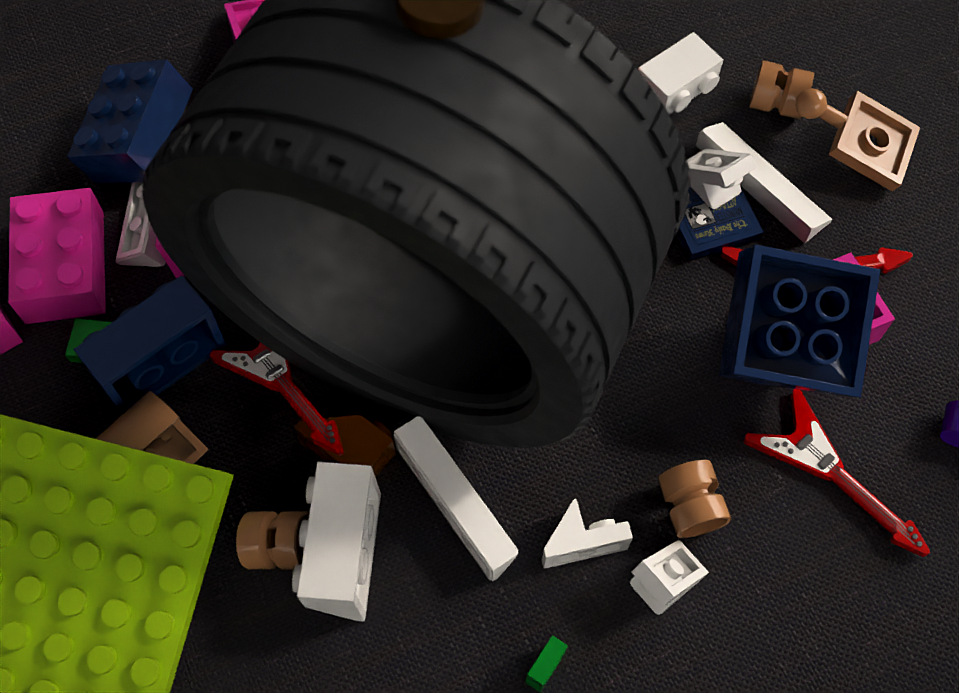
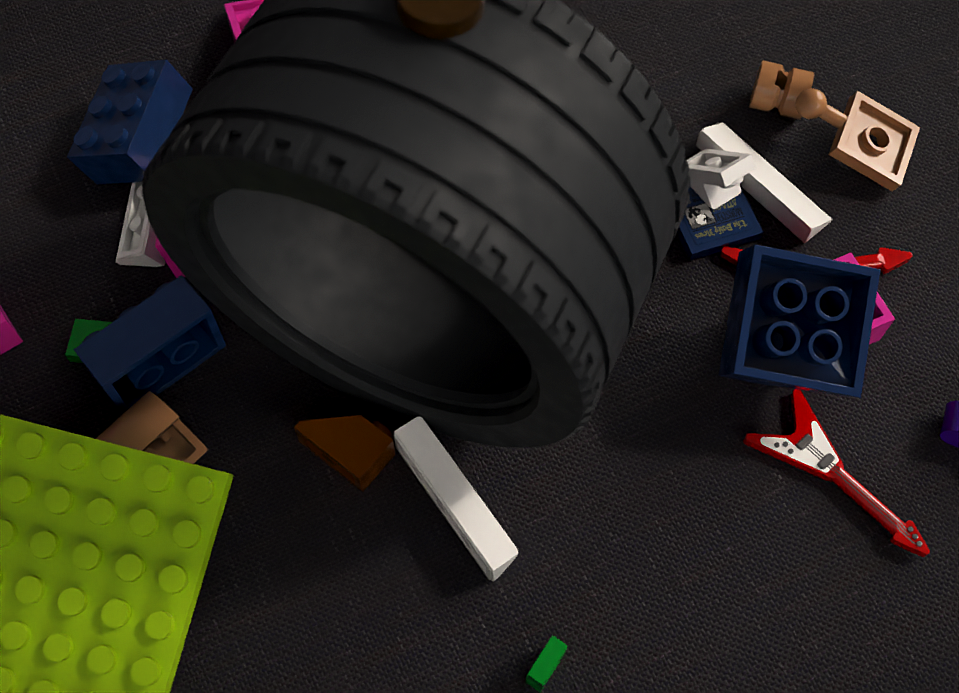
(56, 256): dark pink brick -> none
(270, 539): medium nougat wheel -> none
(275, 373): piece -> none
(338, 540): white slope -> none
(574, 543): white slope -> none
(667, 576): white slope -> none
(683, 72): white brick -> none
(693, 494): medium nougat wheel -> none

